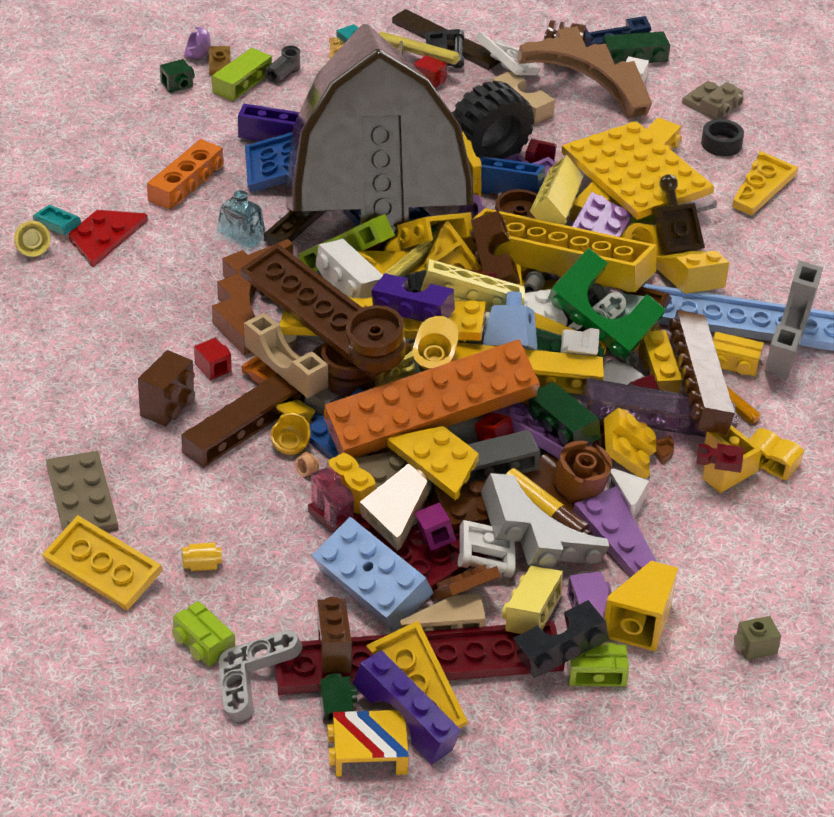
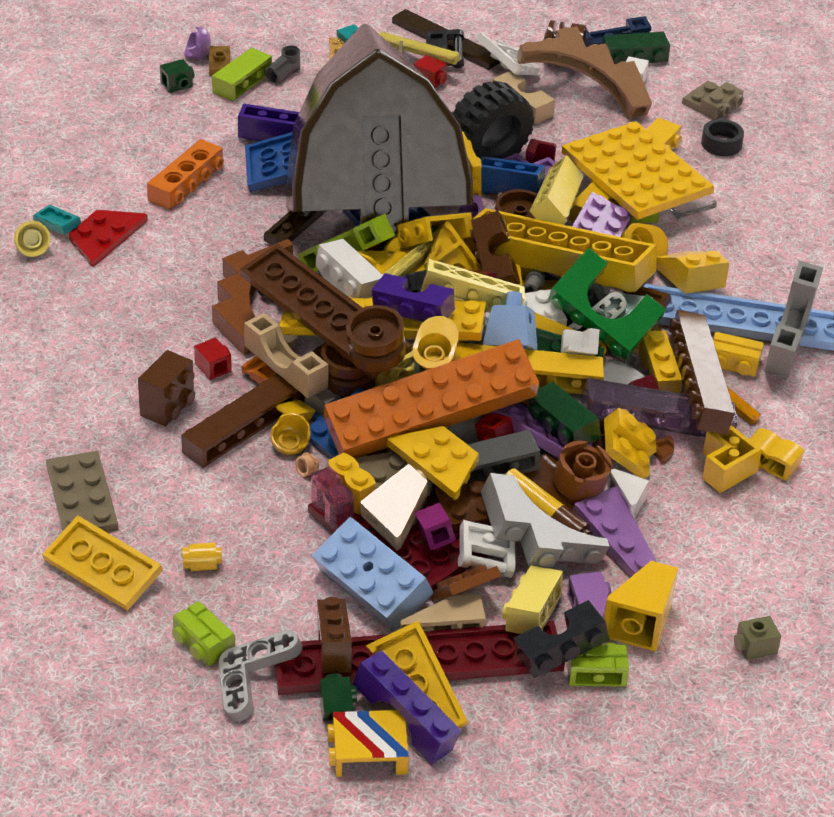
(241, 220): clear light blue torso -> none
(677, 224): dark brown plate -> none
(724, 456): dark red plate -> none
(762, 182): yellow wing -> none

